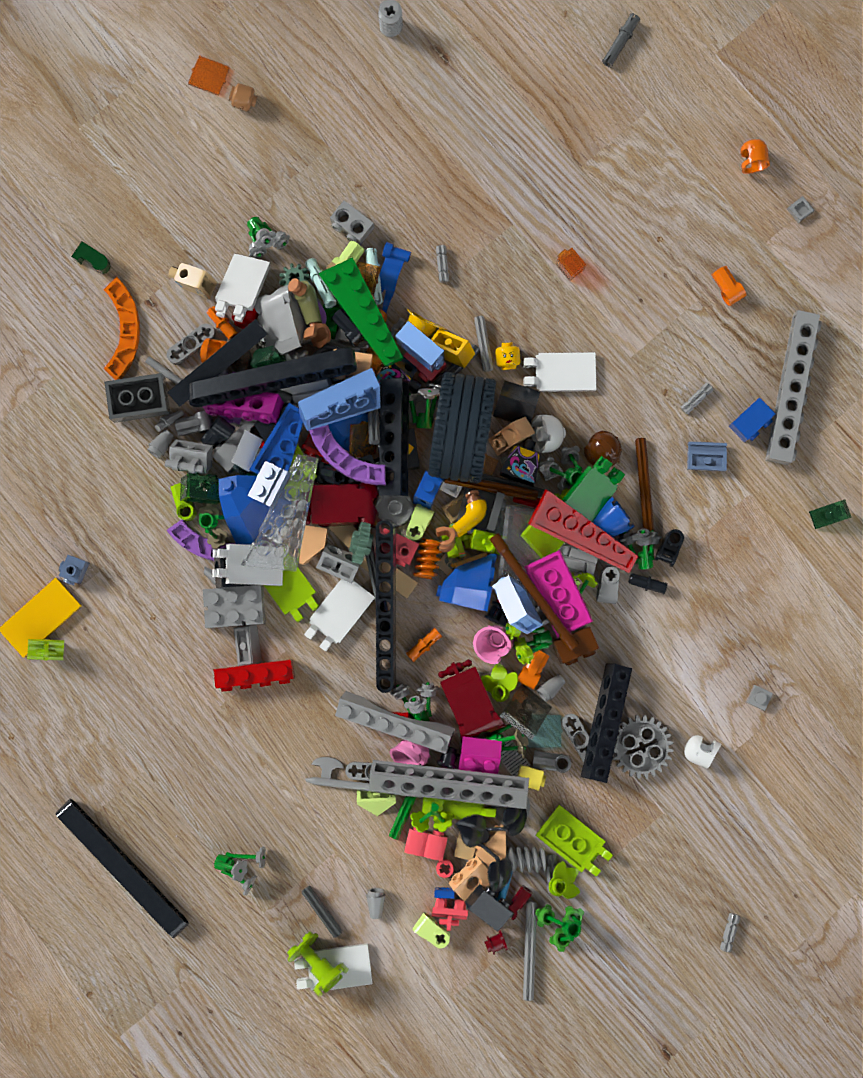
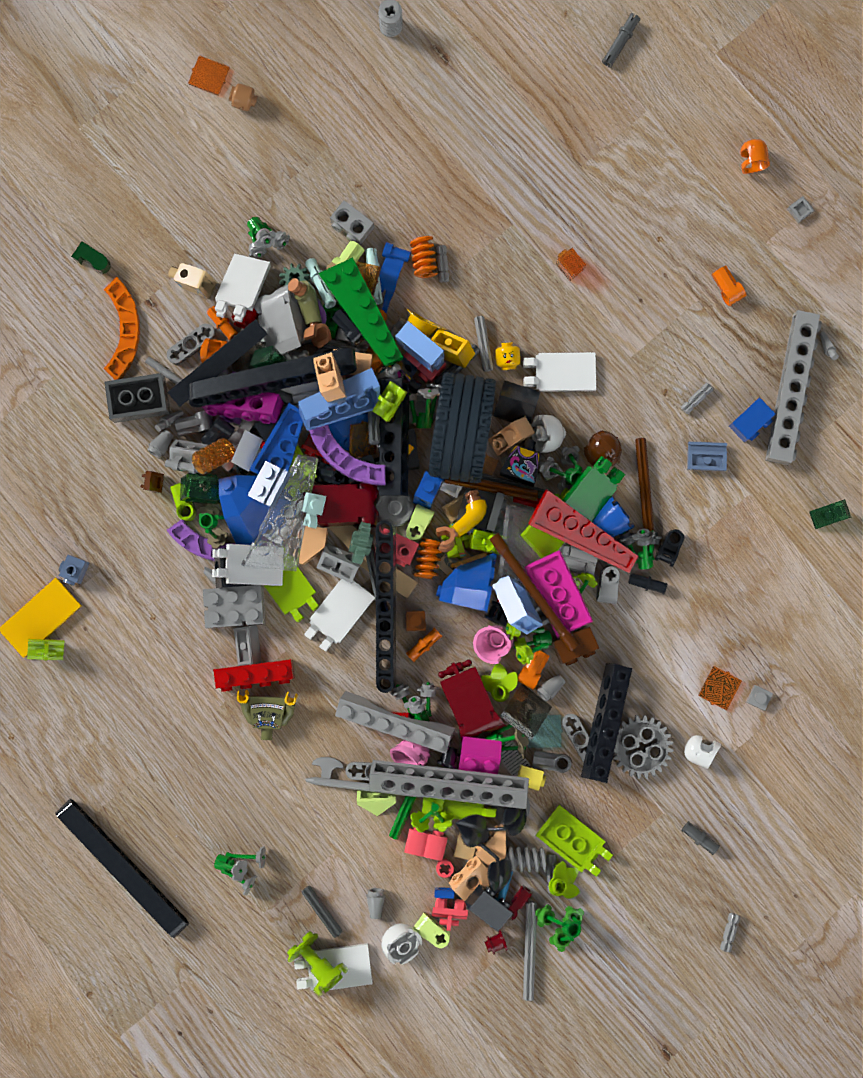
(153, 481): none -> reddish brown tile
(213, 456): none -> clear orange piece
(267, 712): none -> olive torso
(314, 506): none -> light aqua plate
(329, 377): none -> light nougat slope
(389, 373): none -> light grey bar
(389, 401): none -> lime hips
(401, 943): none -> white cylinder
(415, 621): none -> reddish brown brick
(422, 258): none -> orange piece
(700, 838): none -> dark grey pin
(720, 688): none -> clear orange piece
(828, 347): none -> light grey bar

